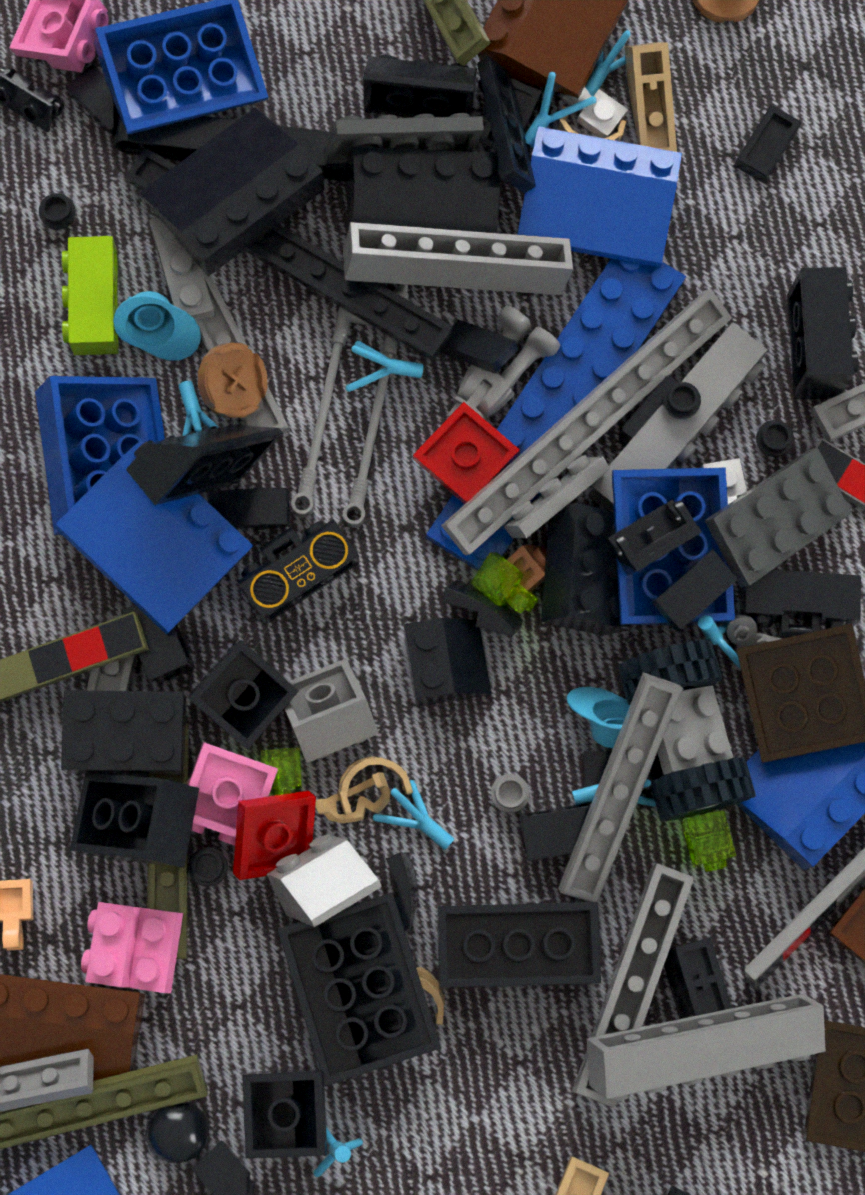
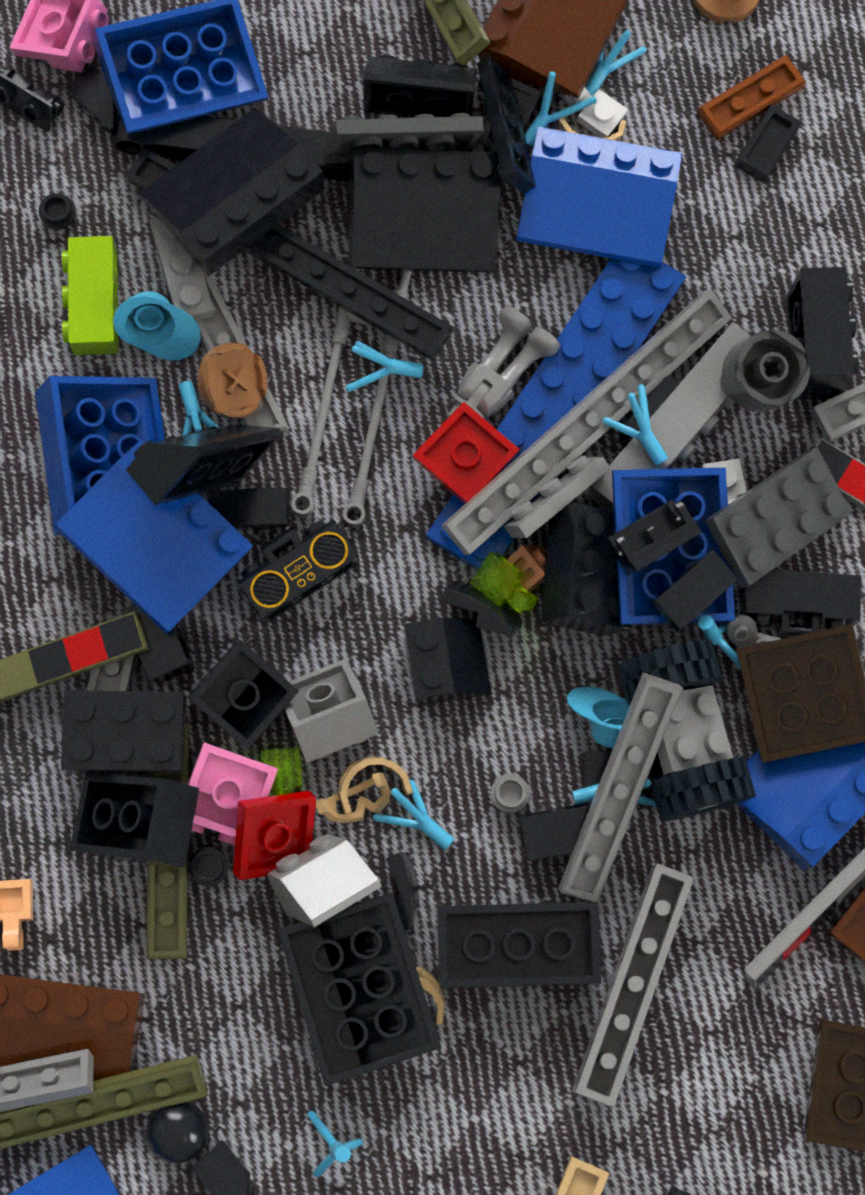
(132, 947): bright pink plate -> none
(284, 1113): black slope -> none
(456, 259): light grey brick -> none
(479, 346): black tile -> none
(646, 436): none -> medium azure plant
(651, 94): tan slope -> none
(681, 400): black plate -> none
(696, 979): black hinge -> none
(705, 1046): light grey brick -> none
(709, 841): clear neon green brick -> none
(751, 97): none -> dark orange tile
(767, 388): none -> dark grey brick
(774, 438): black plate -> none

